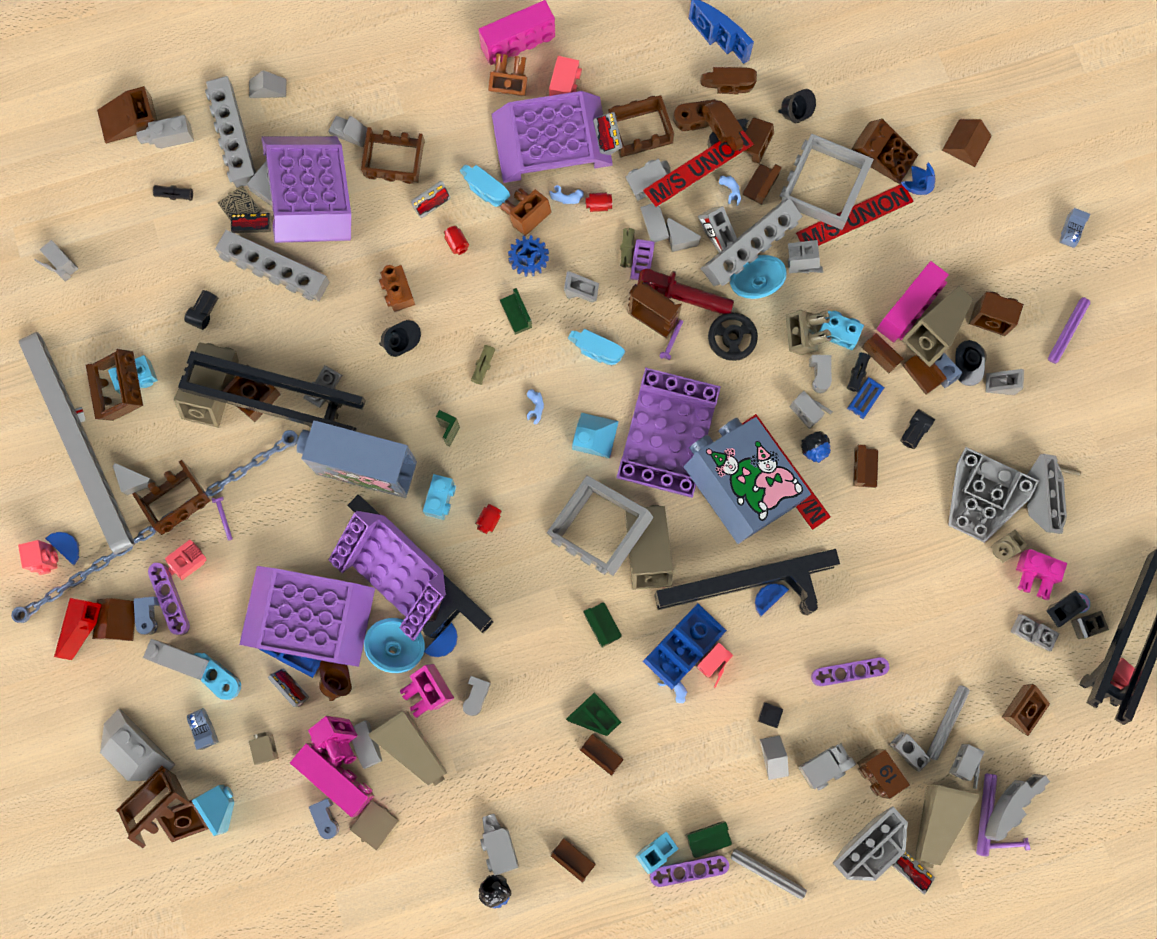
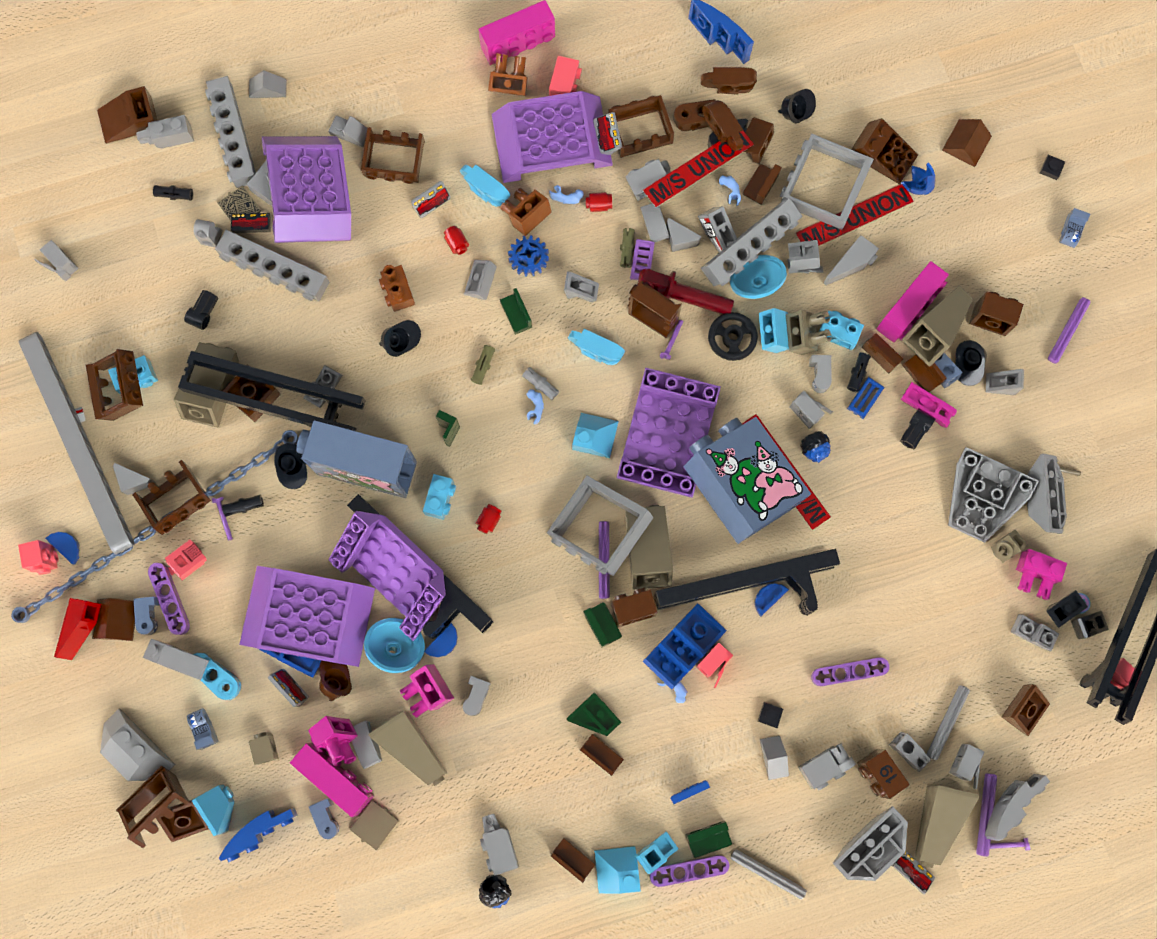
(207, 233): none -> light grey leg
(242, 505): none -> black pin
(250, 834): none -> blue slope
(290, 467): none -> black piece
(480, 279): none -> light grey slope
(540, 383): none -> light grey pin
(604, 580): none -> medium lavender axle
(617, 870): none -> medium azure slope
(633, 607): none -> reddish brown brick
(690, 791): none -> blue tile
(773, 330): none -> medium azure brick
(854, 260): none -> light grey slope
(865, 467): reddish brown panel -> none
(930, 404): none -> dark pink plate
(1052, 167): none -> black plate

